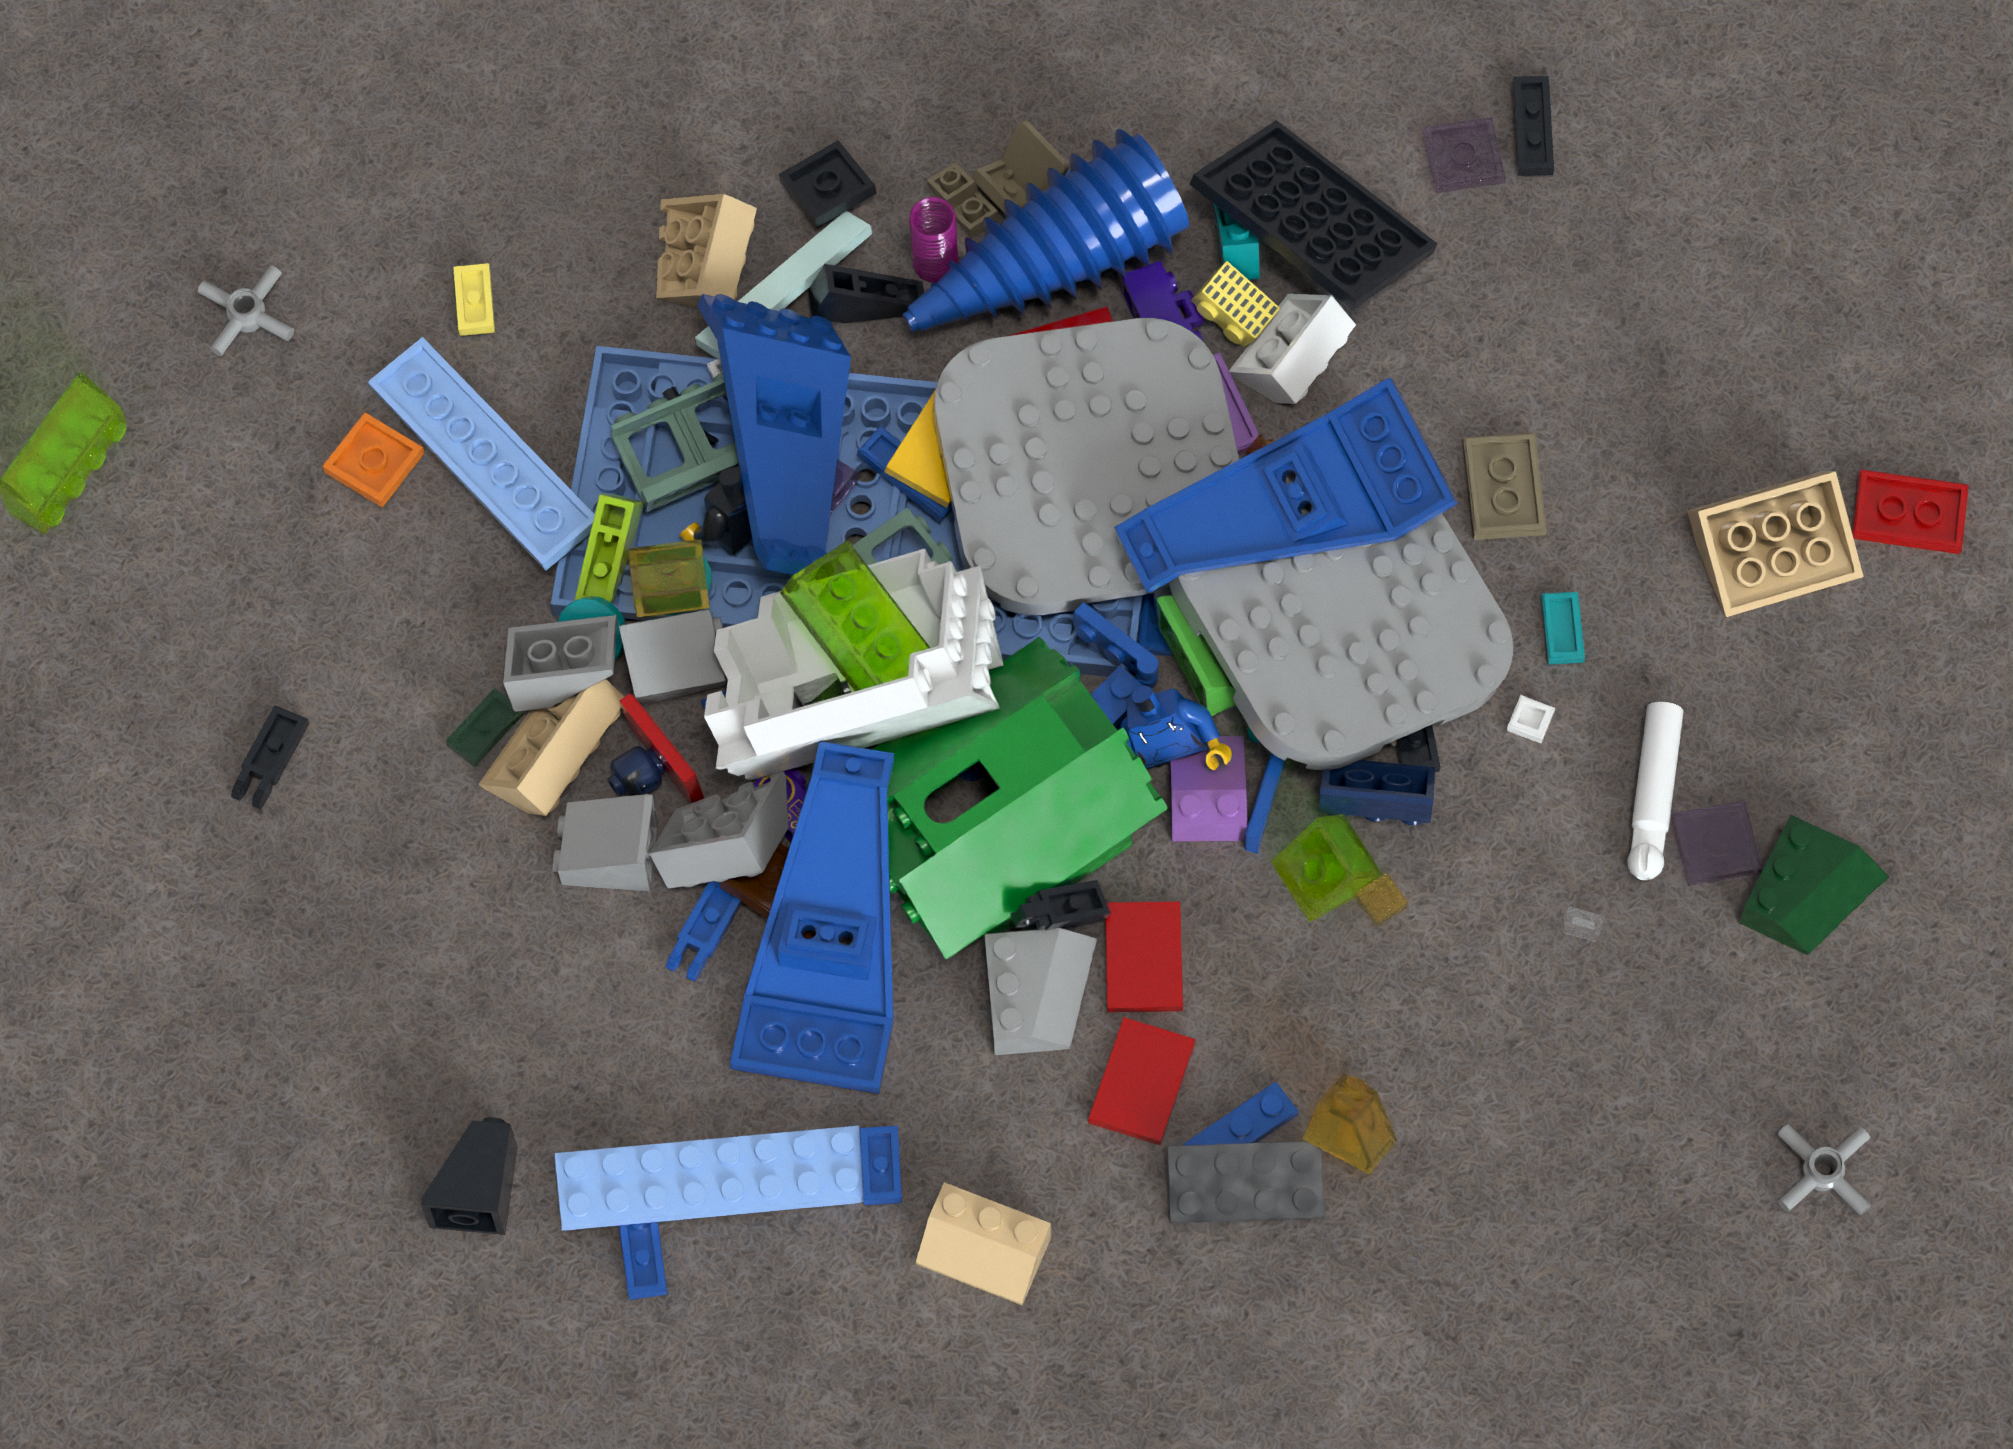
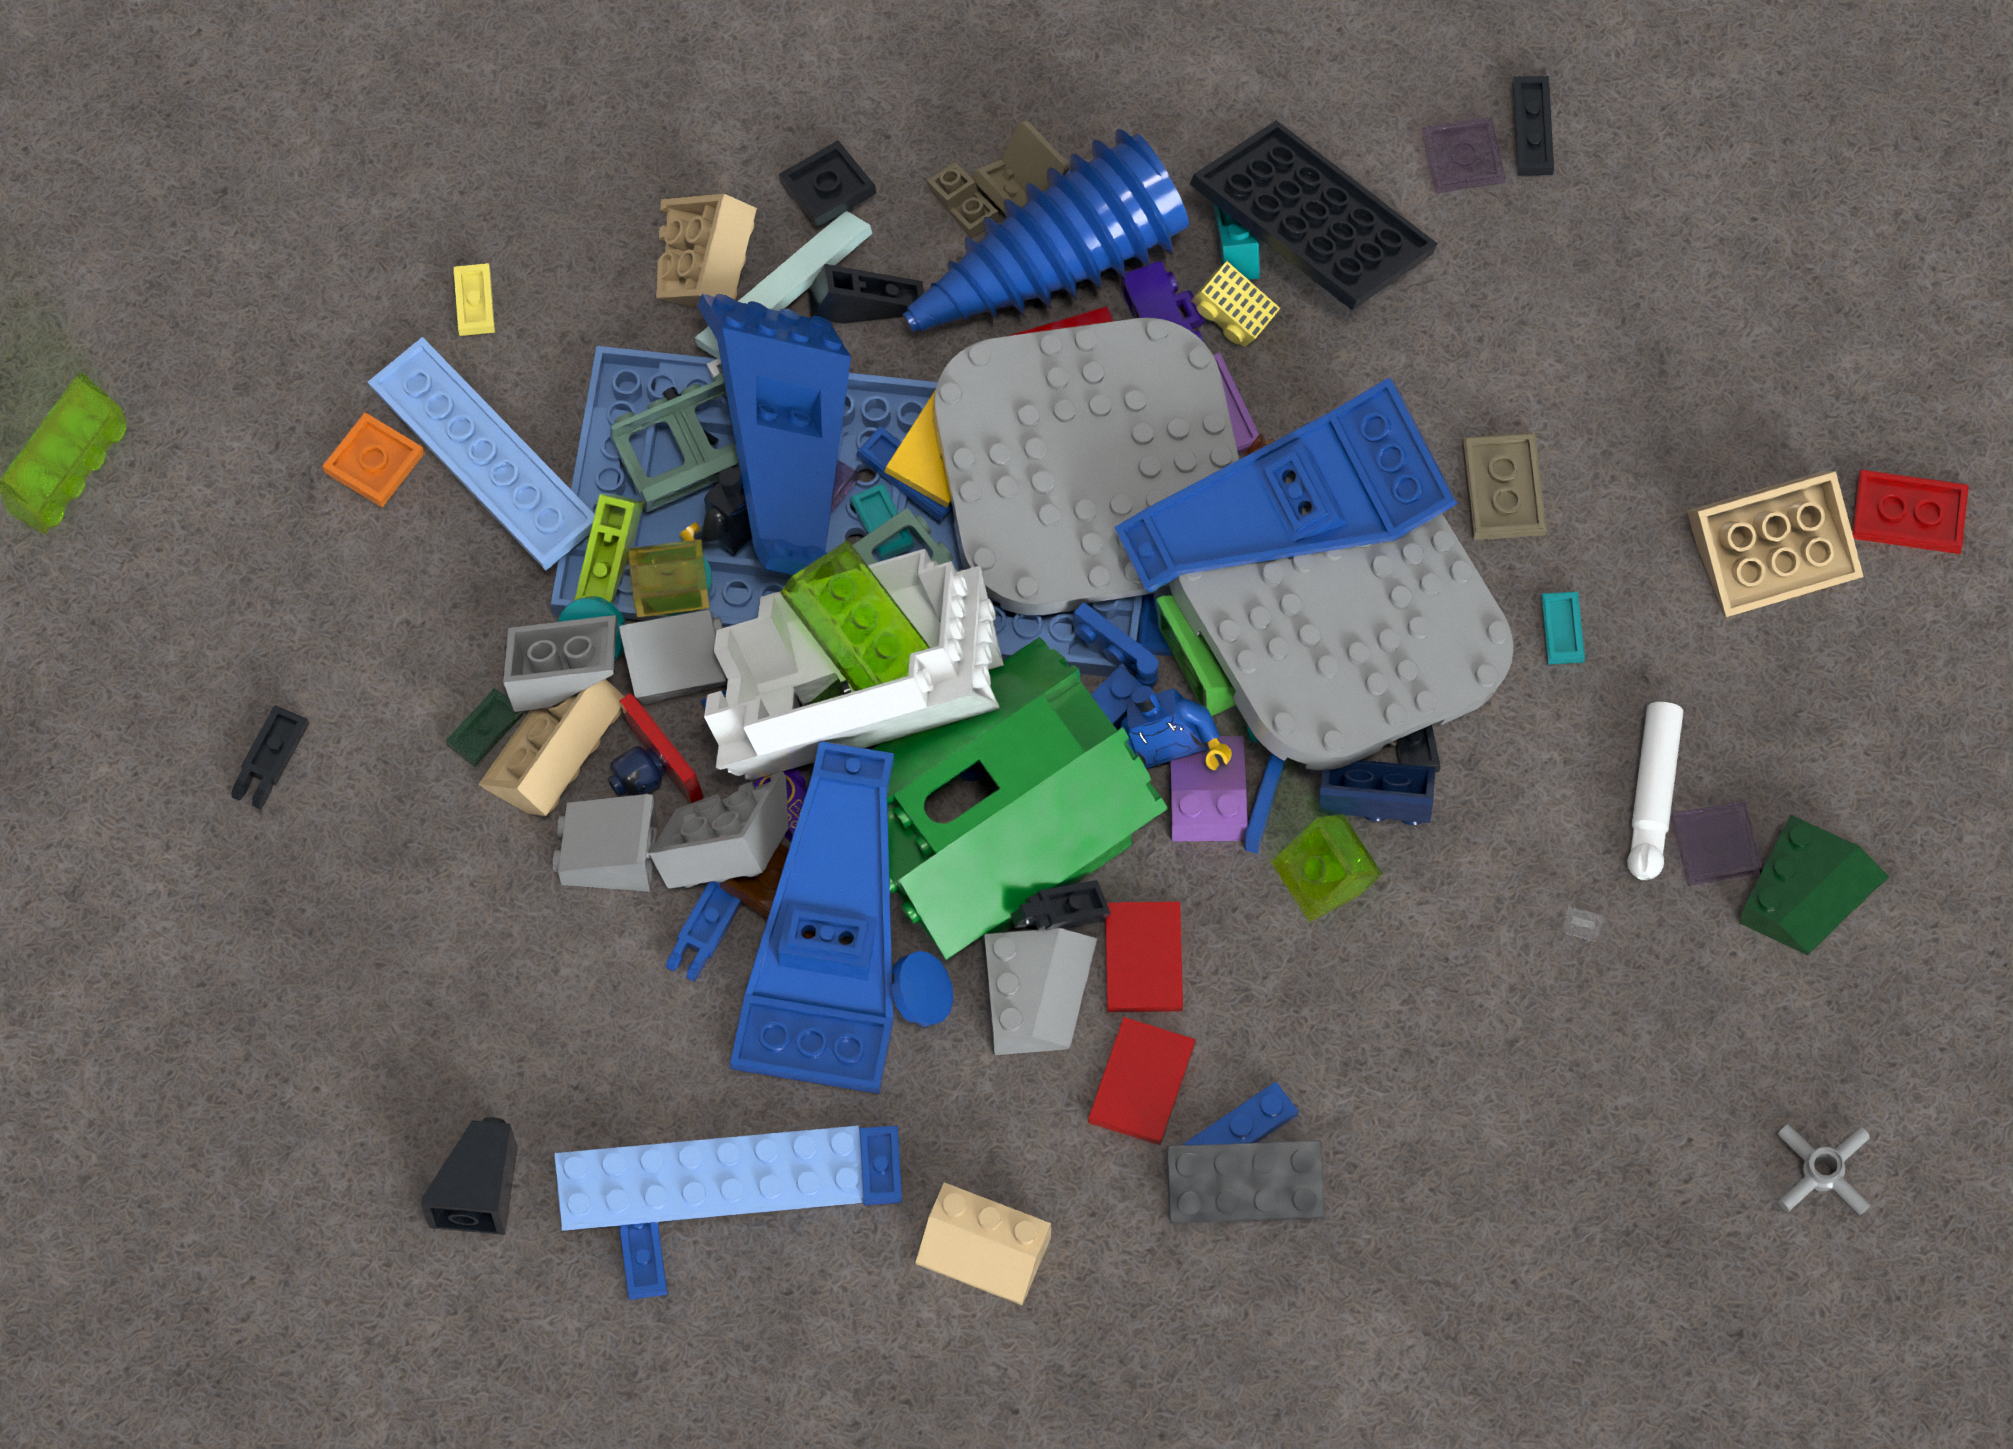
(249, 321): light grey bar -> none
(874, 509): none -> teal tile
(922, 989): none -> blue tile
(944, 238): magenta piece -> none
(1294, 347): white slope -> none
(1352, 1124): clear yellow slope -> none
(1381, 899): clear yellow plate -> none
(1530, 719): white tile -> none

